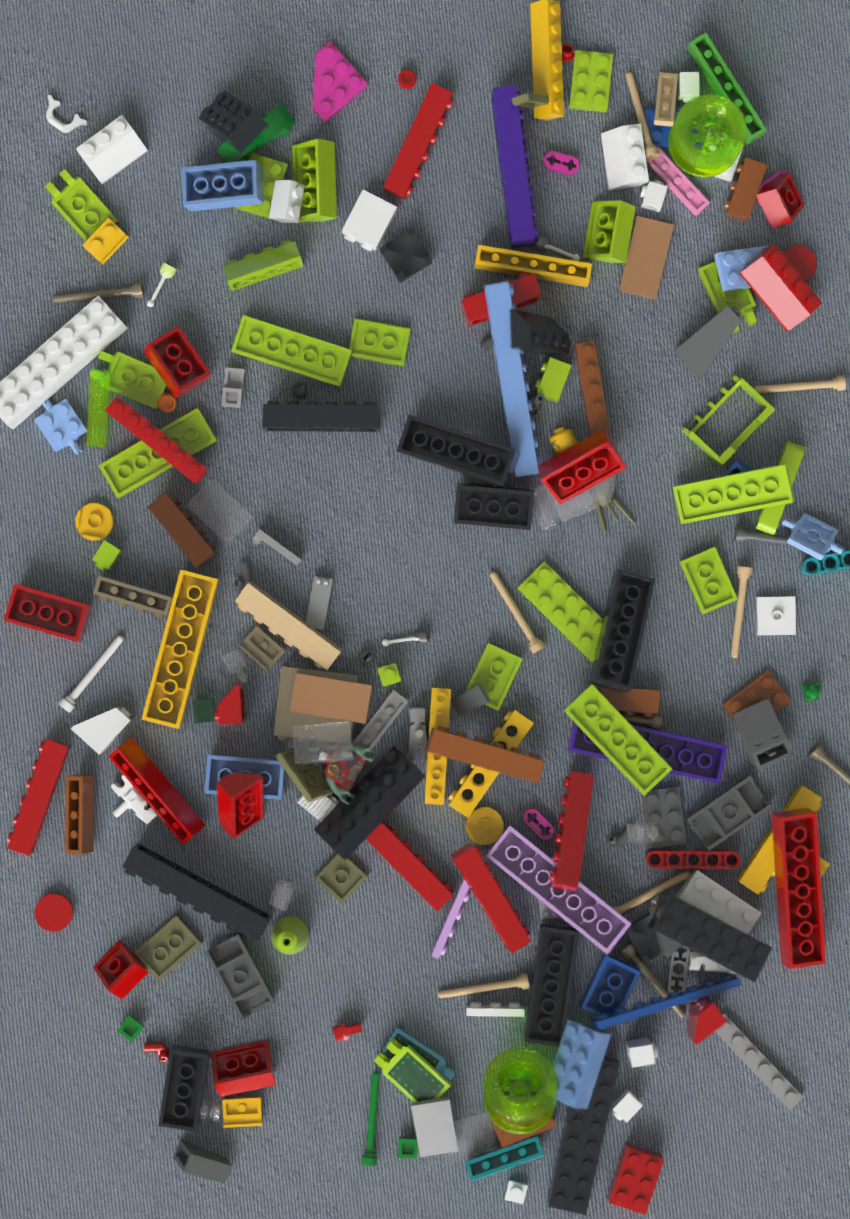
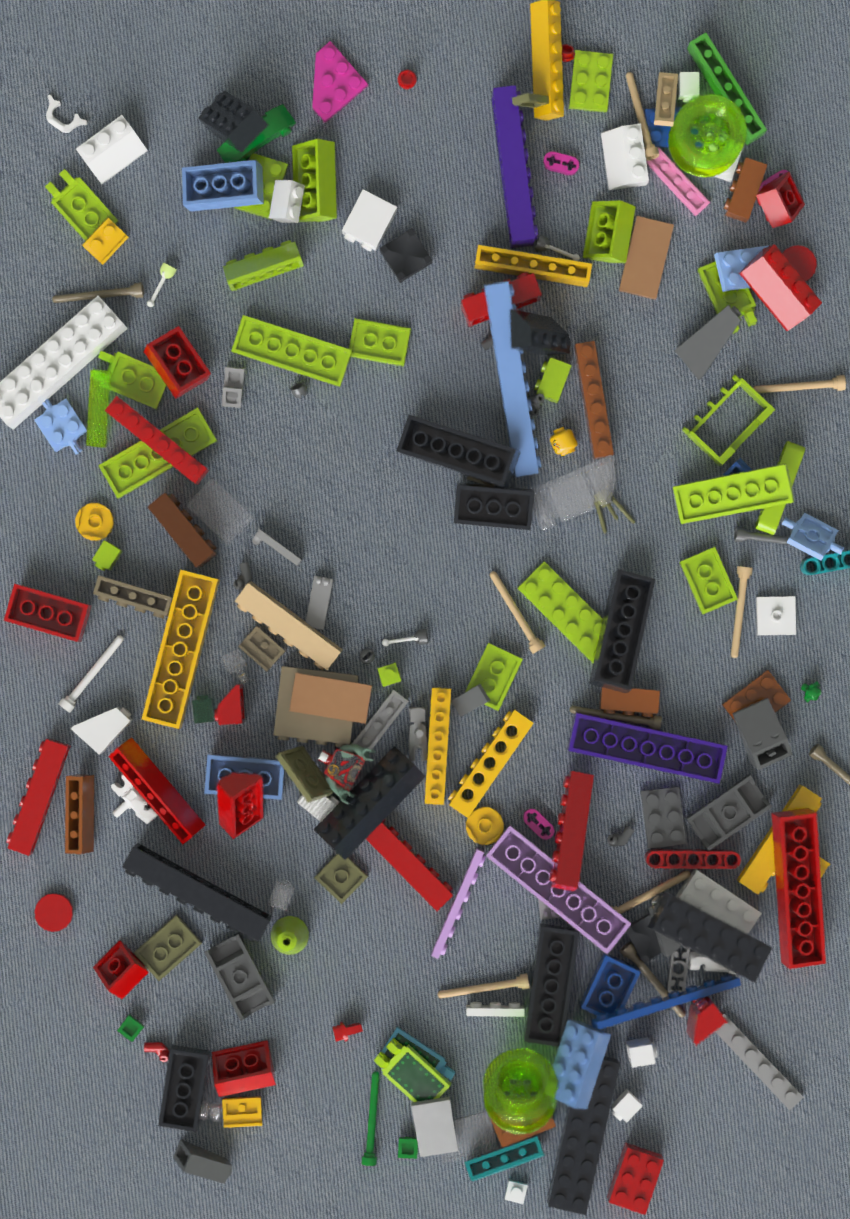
(166, 403): orange plate -> none
(321, 418): black brick -> none
(323, 743): clear tile -> none
(418, 142): red brick -> none
(485, 755): dark orange brick -> none
(491, 899): red brick -> none
(581, 466): red slope -> none
(617, 739): lime plate -> none
(642, 832): clear brick -> none
(653, 195): white brick -> none

